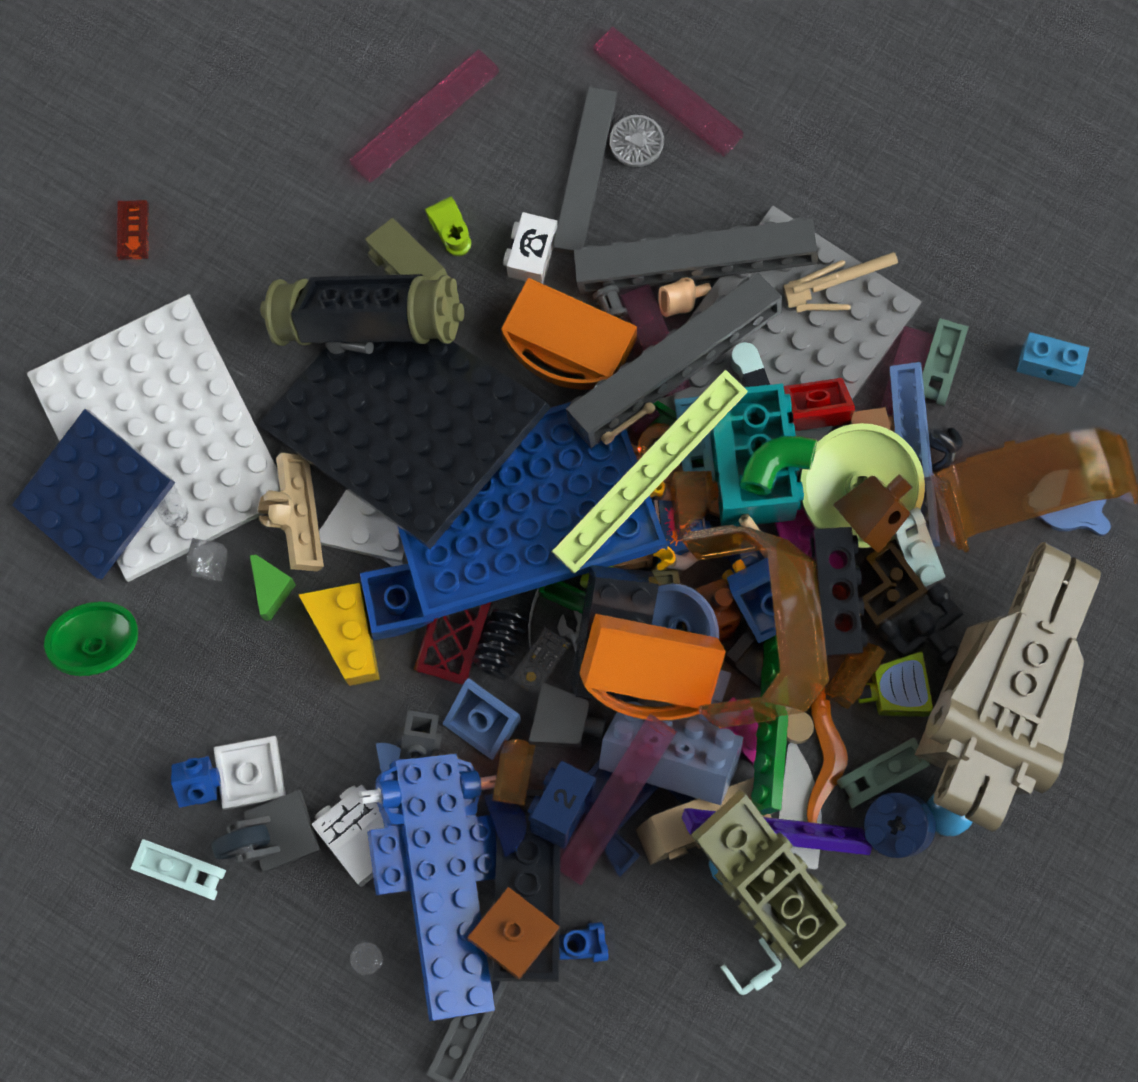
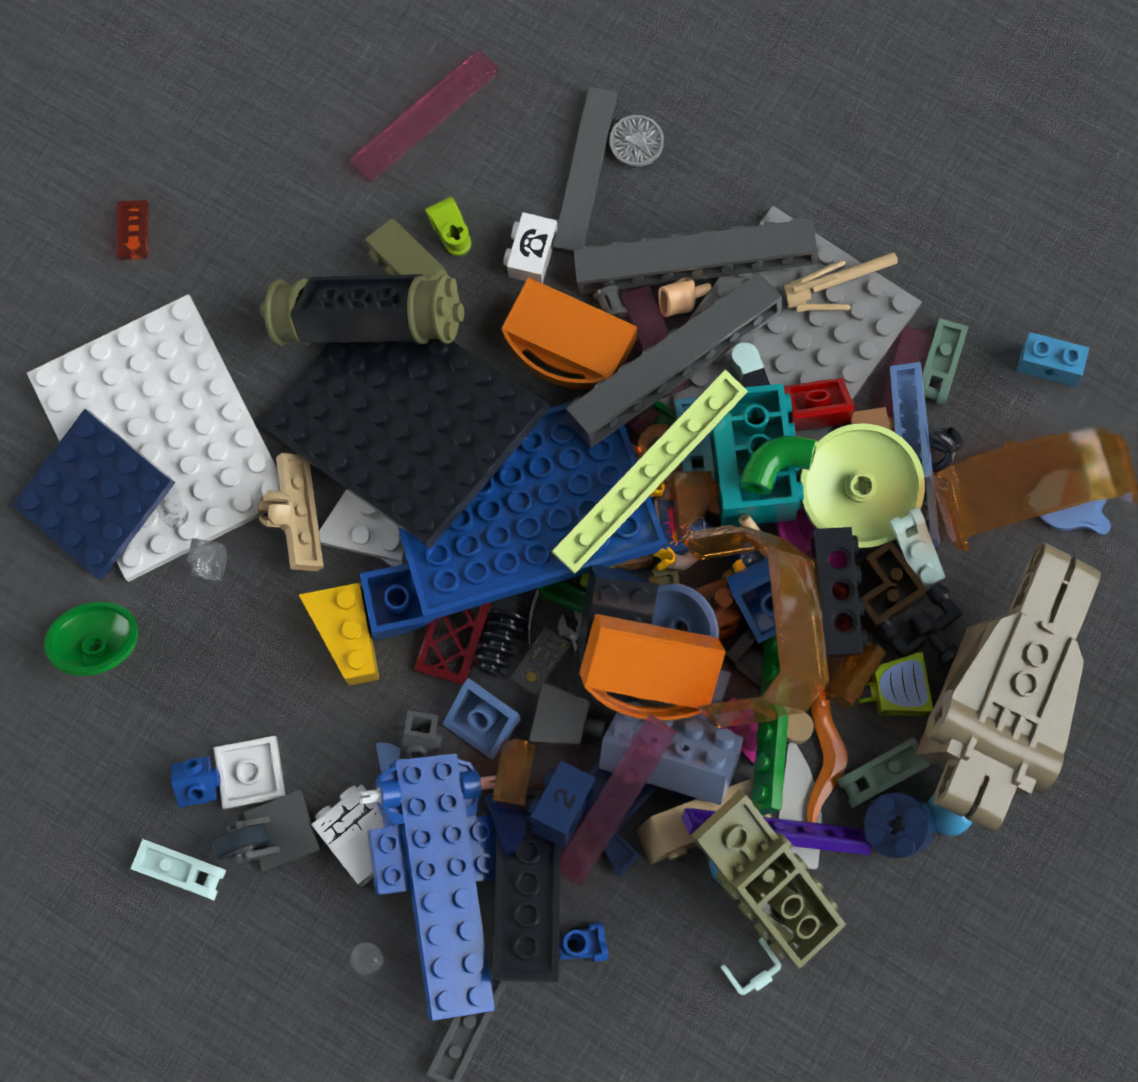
(271, 586): bright green slope -> none
(339, 347): dark grey bar -> none
(513, 933): dark orange plate -> none
(608, 437): tan hinge -> none
(668, 91): clear pink tile -> none
(875, 509): reddish brown torso -> none

